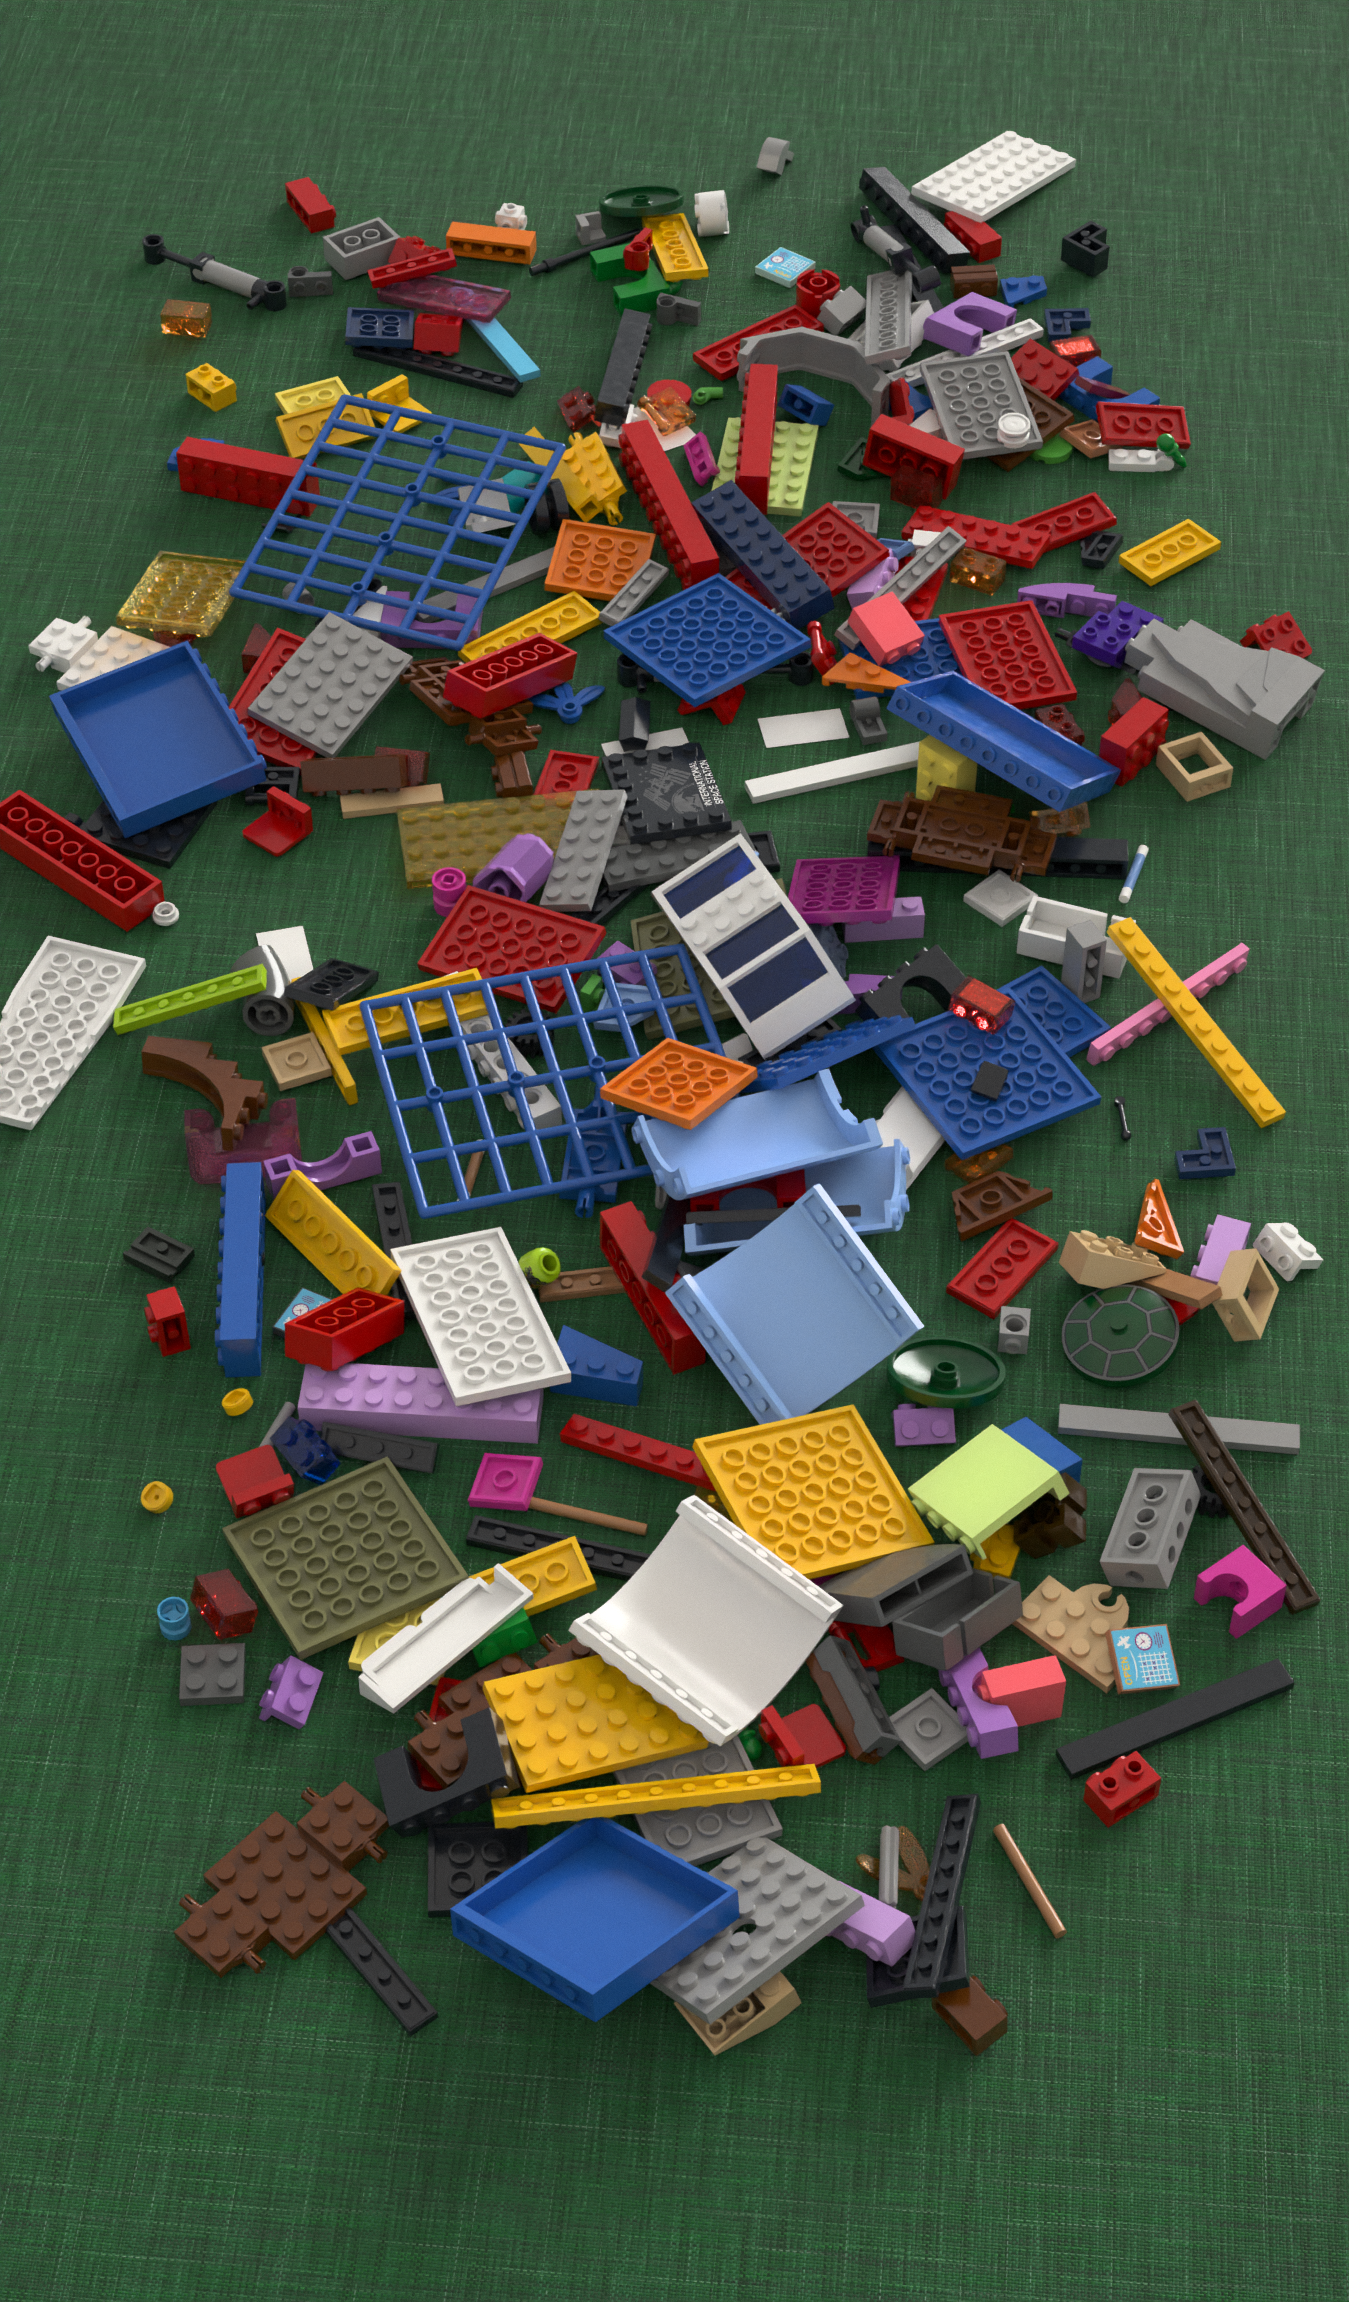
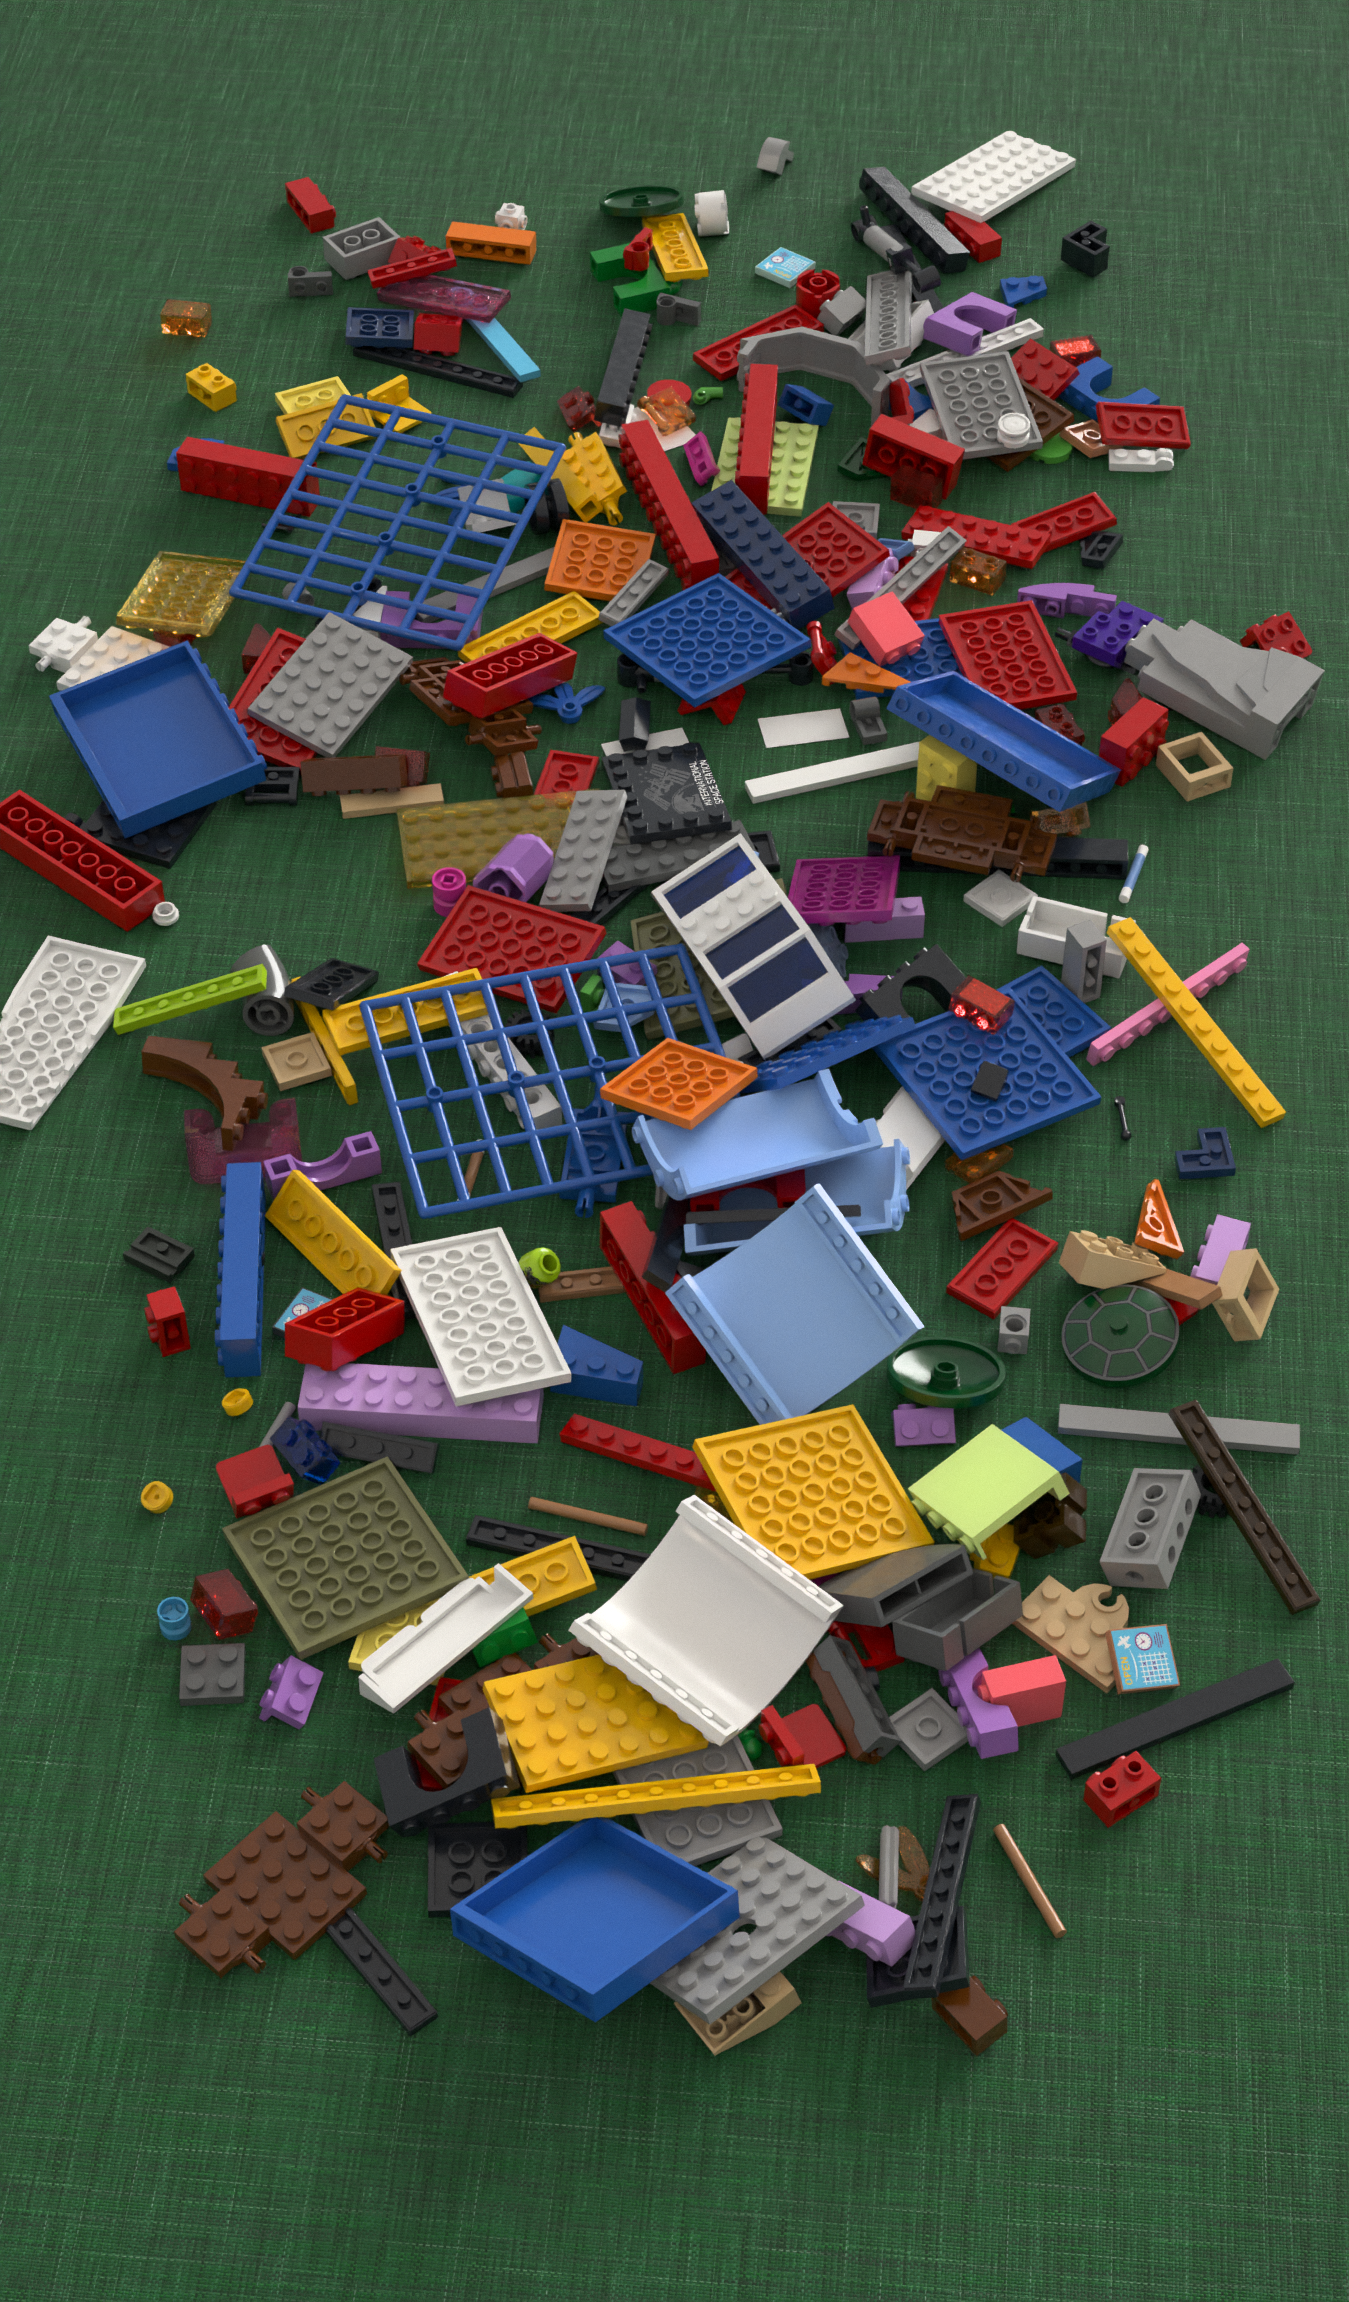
(206, 269): black piece -> none
(282, 825): red bracket -> none
(291, 949): white sticker -> none
(505, 1481): dark pink tile -> none
(550, 264): black bar -> none
(589, 228): light grey panel -> none
(976, 279): reddish brown brick -> none
(1060, 321): dark blue plate -> none
(1100, 388): dark red tile -> none
(1167, 444): green bar -> none
(1169, 552): yellow plate -> none
(1246, 1581): dark pink piece -> none
(1286, 1250): white bracket -> none

